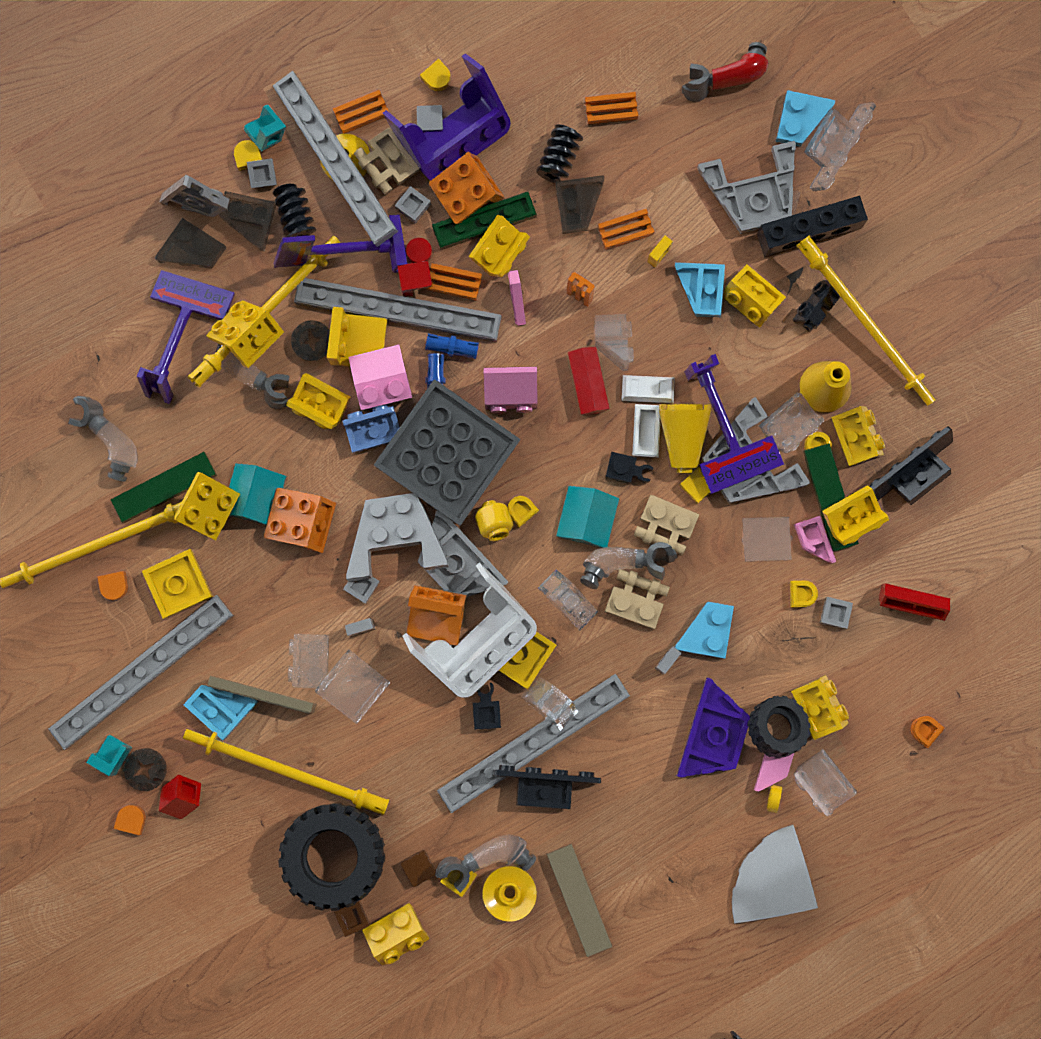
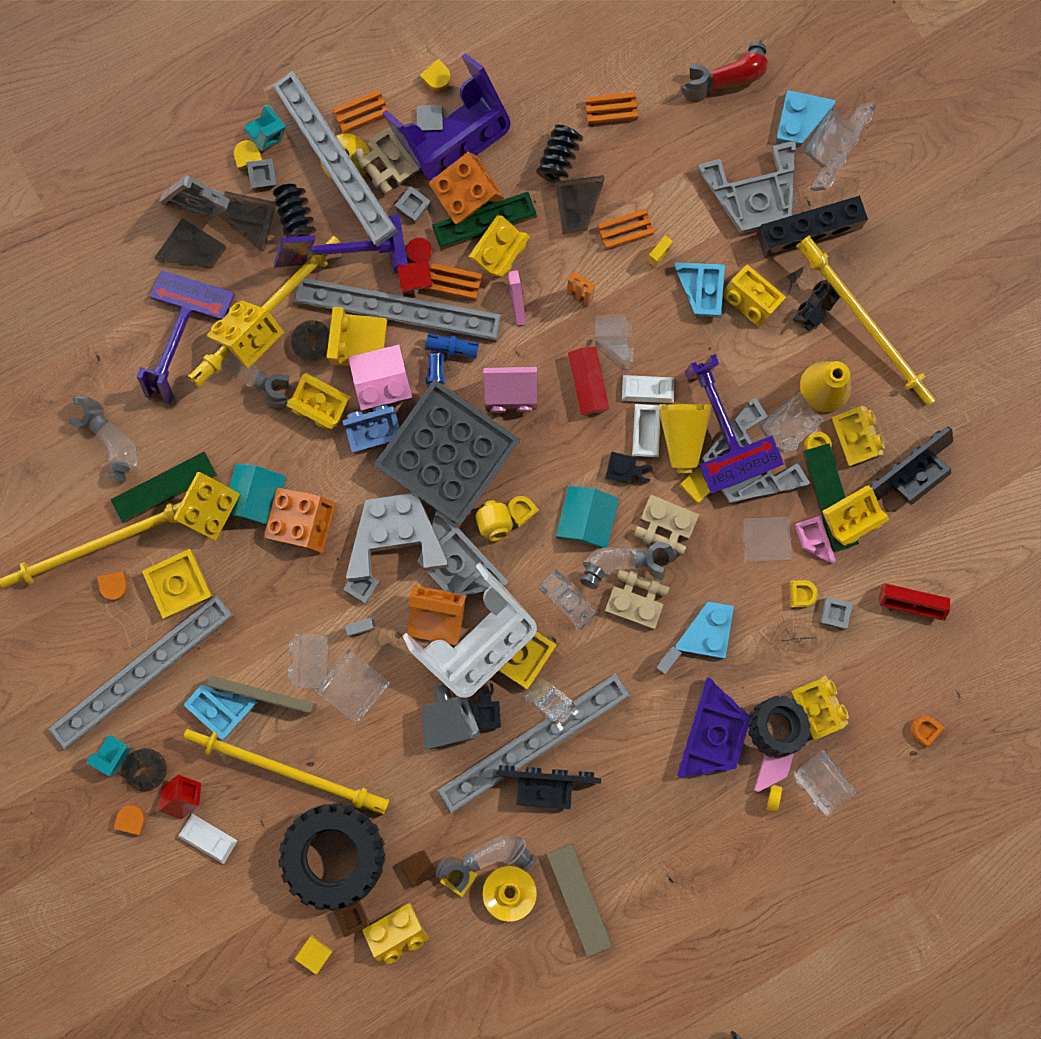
(207, 838): none -> white tile
(313, 954): none -> yellow tile
(447, 720): none -> dark grey torso
(773, 880): light grey brick -> none

